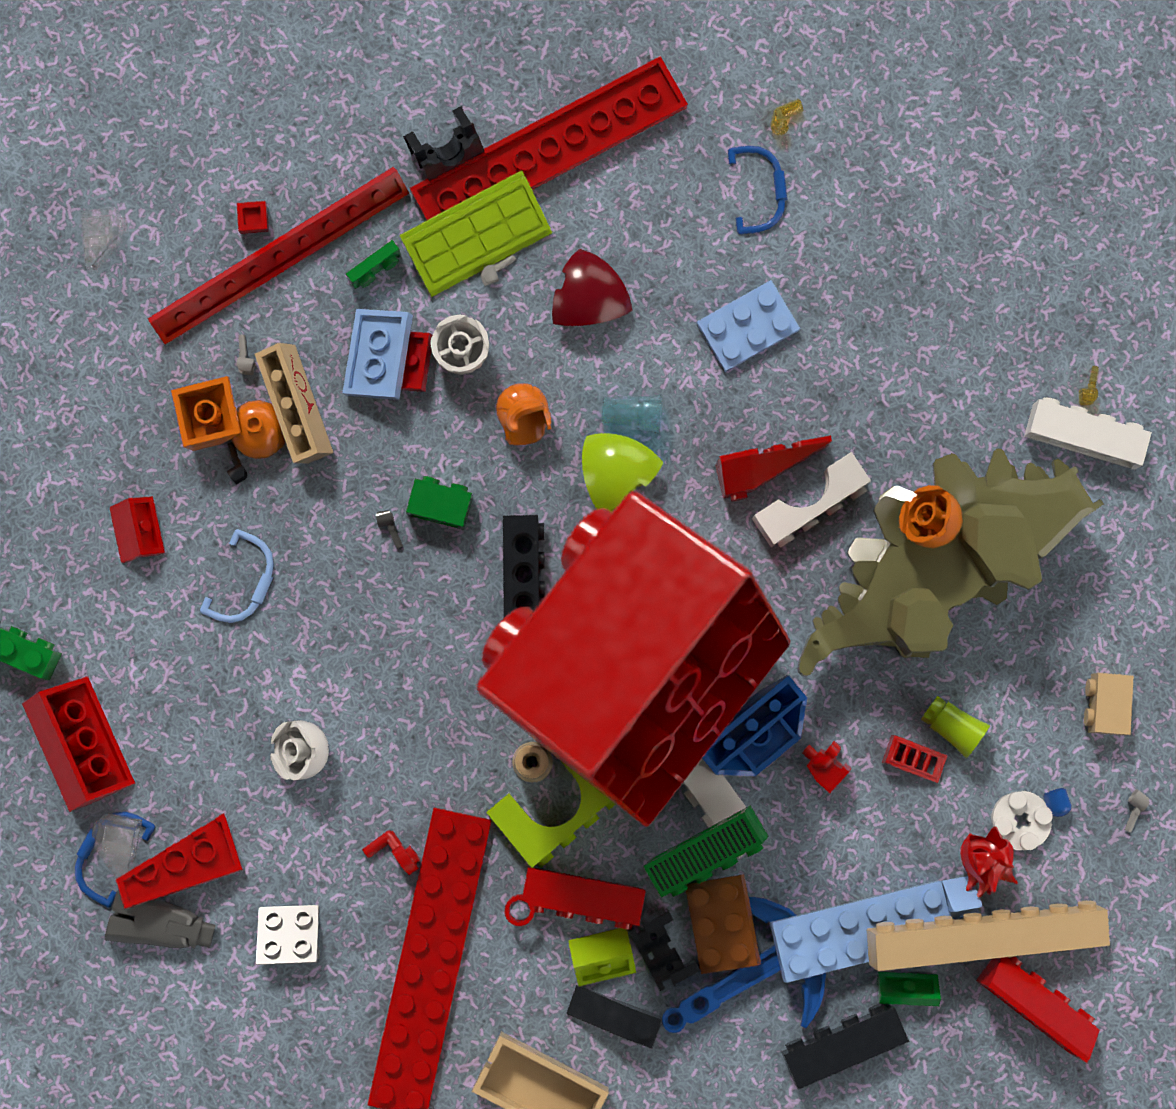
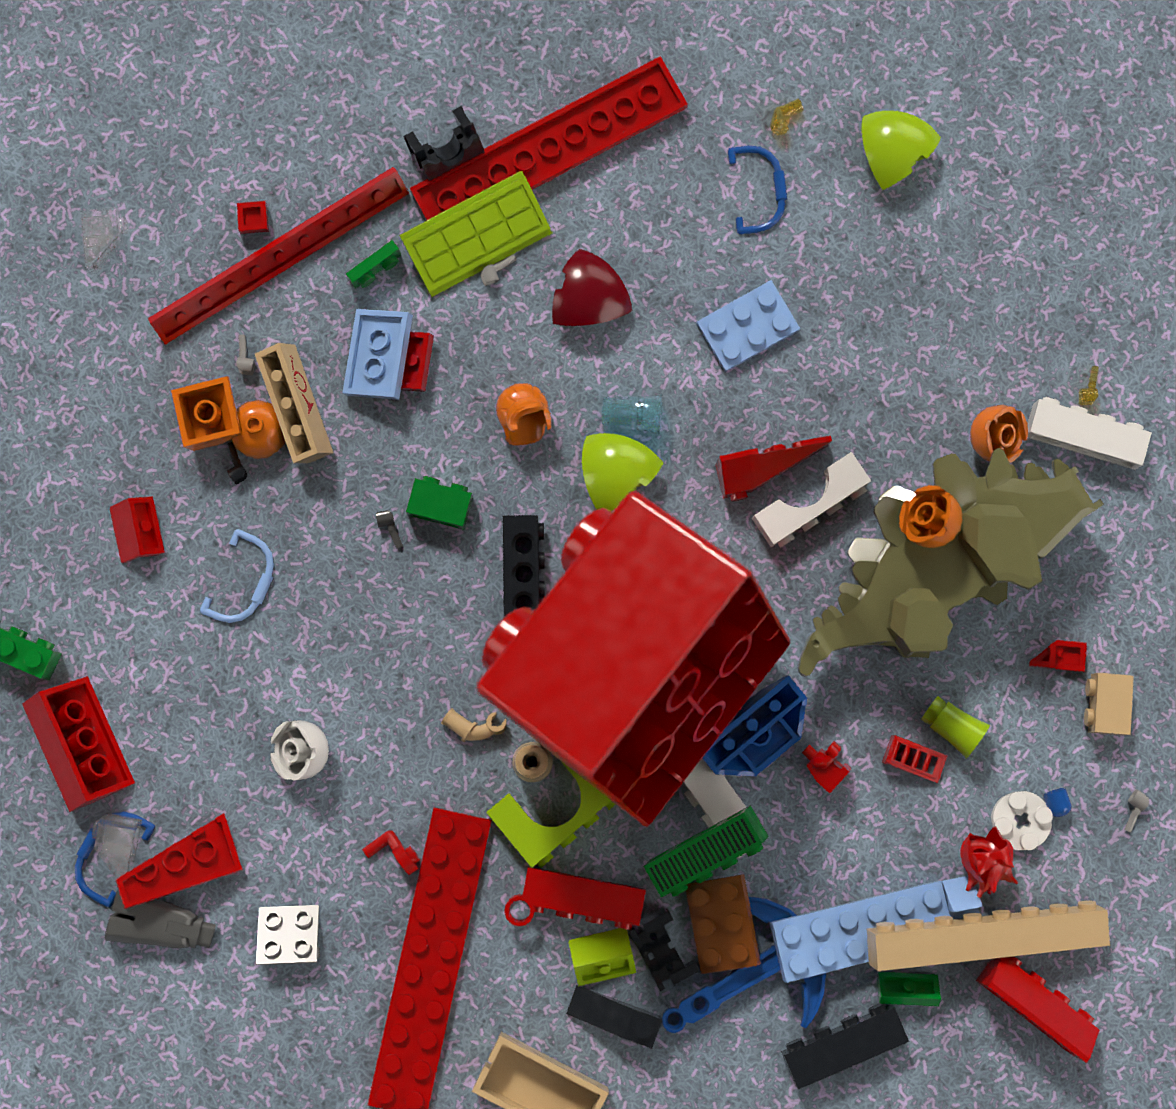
(460, 344): white cylinder -> none
(472, 731): none -> tan piece
(895, 144): none -> lime brick
(999, 428): none -> orange cylinder
(1062, 656): none -> red slope

